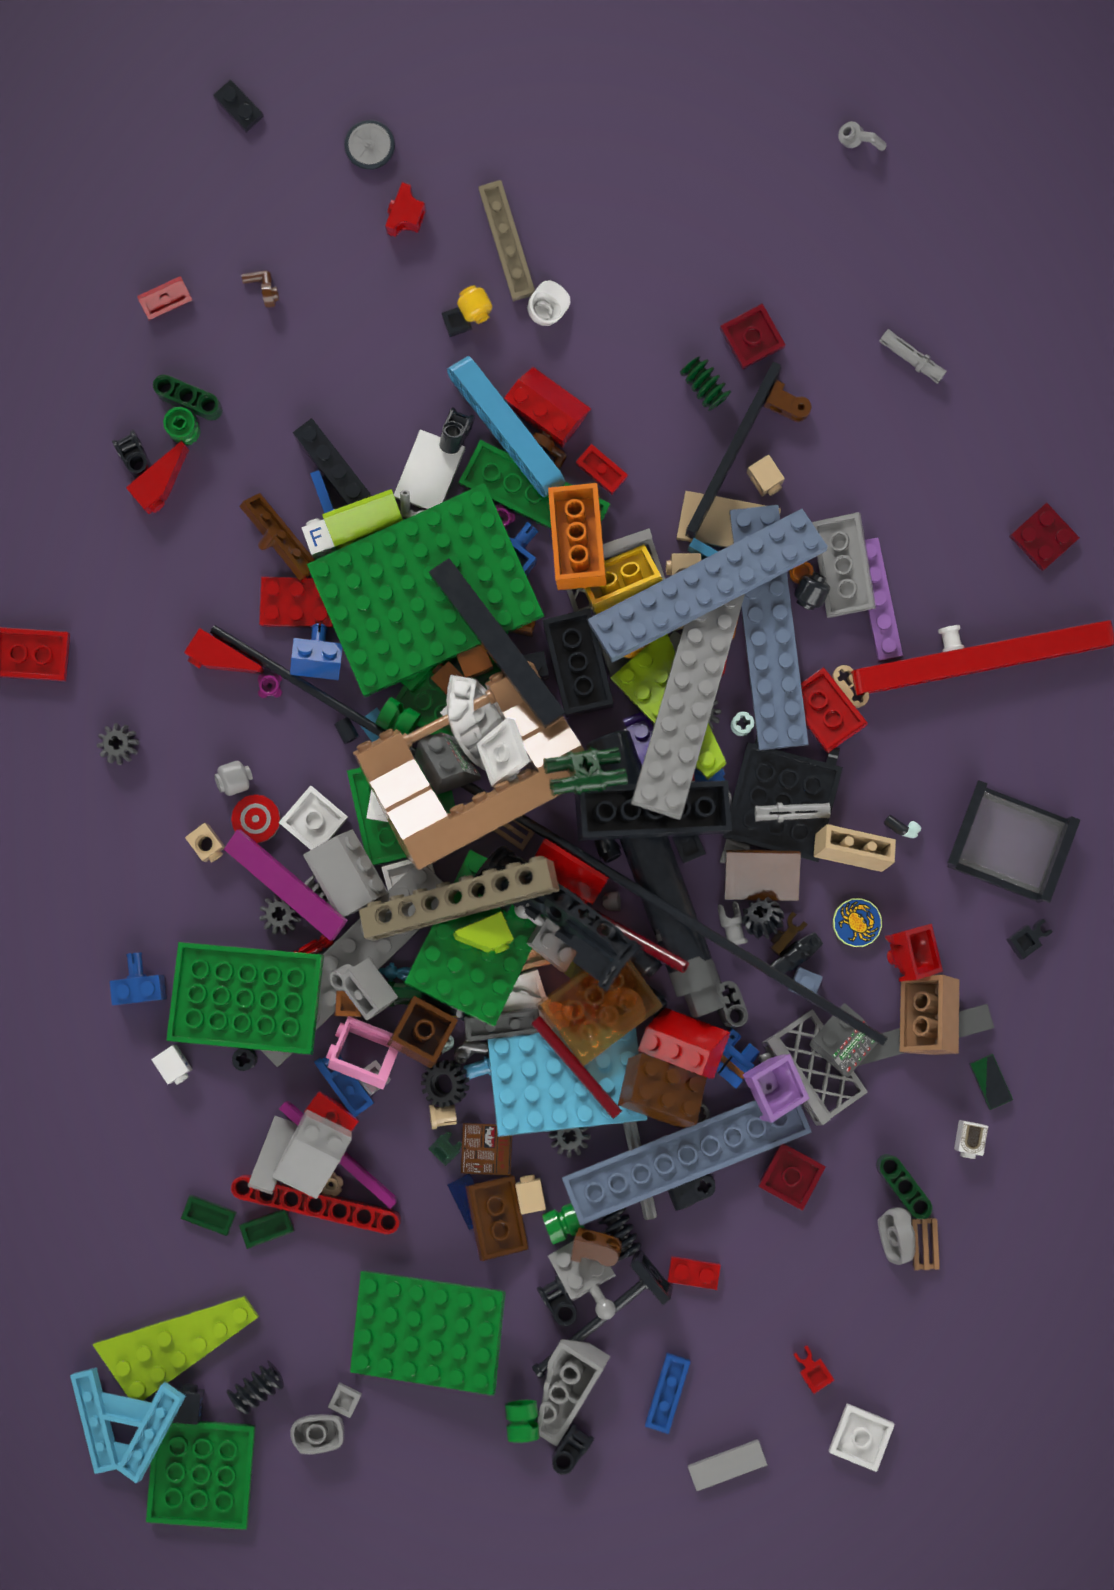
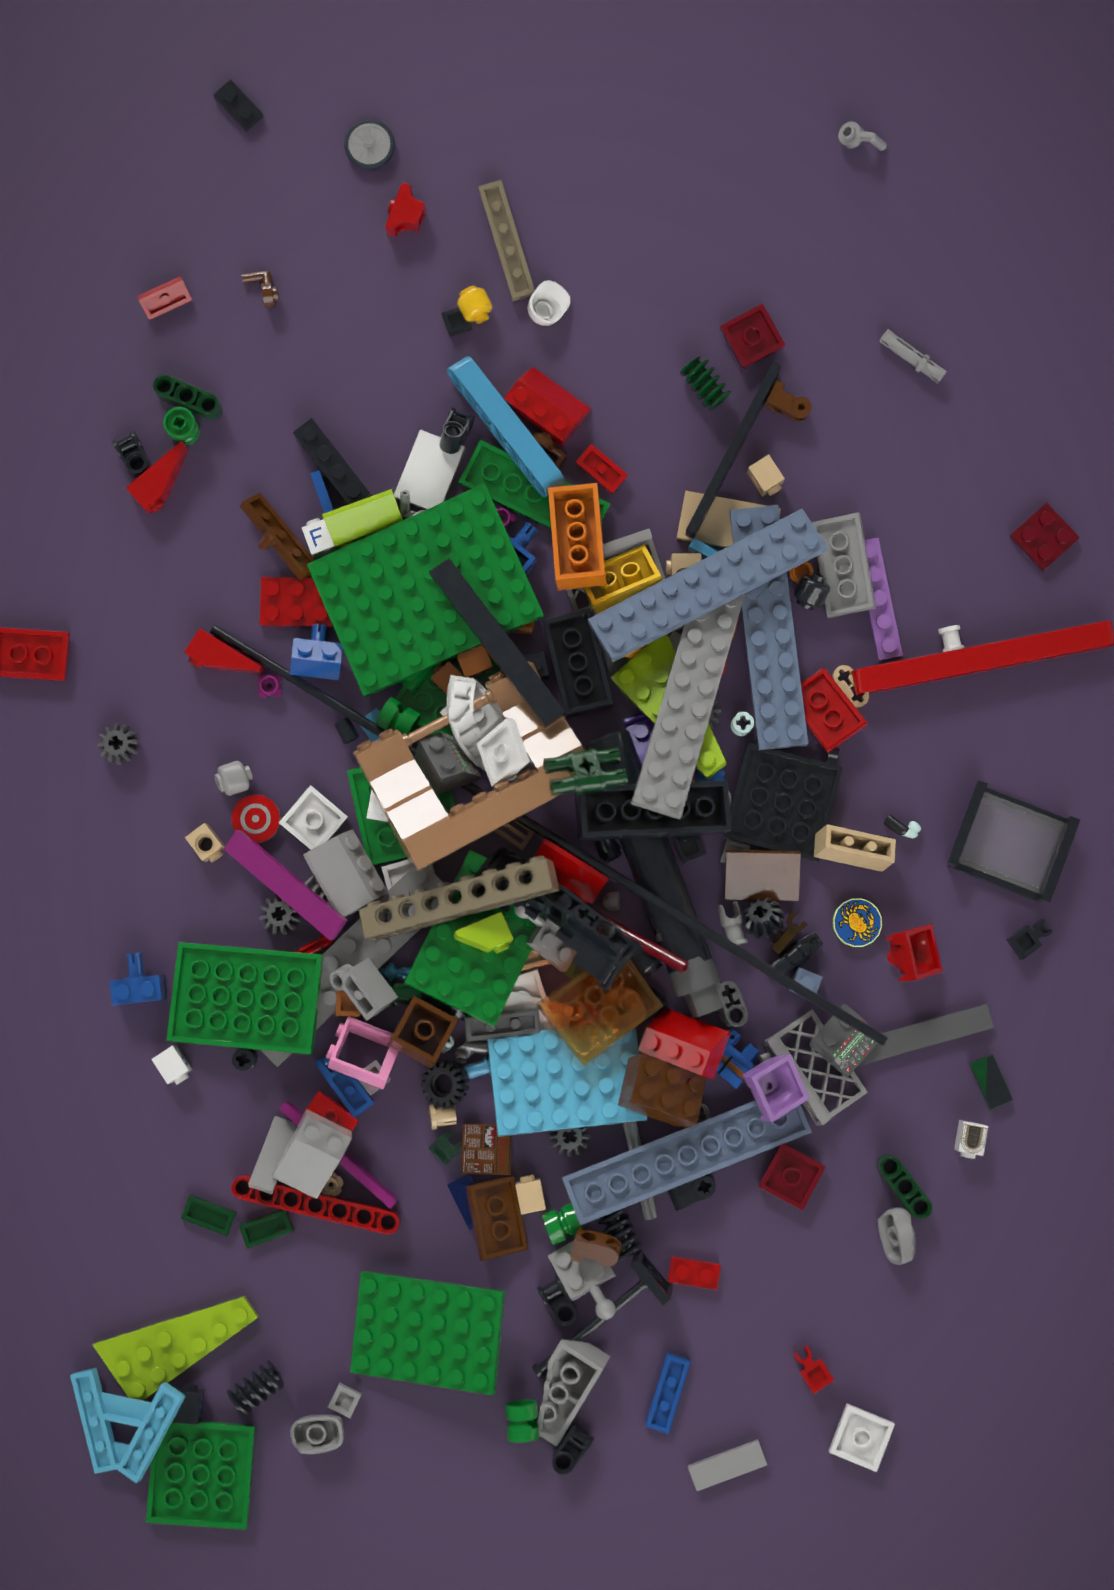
(576, 1067): dark red piece -> none
(821, 811): light grey pin -> none
(930, 1016): medium nougat slope -> none
(935, 1249): medium nougat tile -> none

